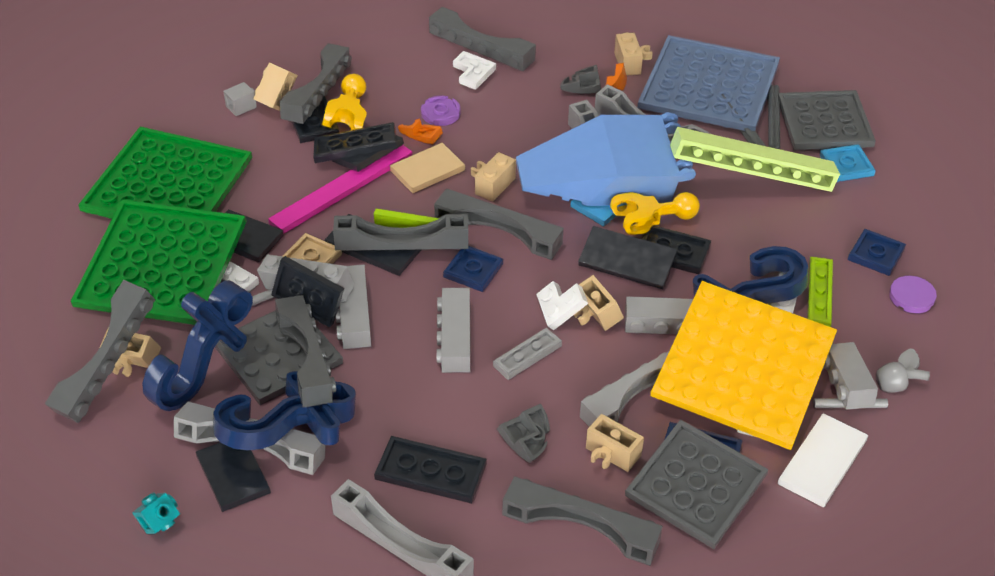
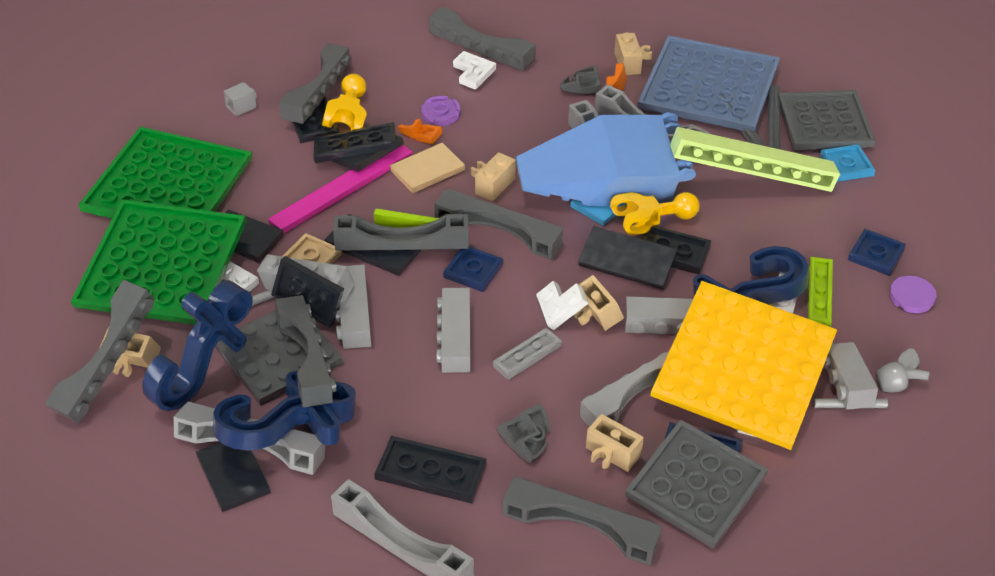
(156, 512): teal brick -> none
(274, 85): tan brick -> none
(823, 460): white tile -> none

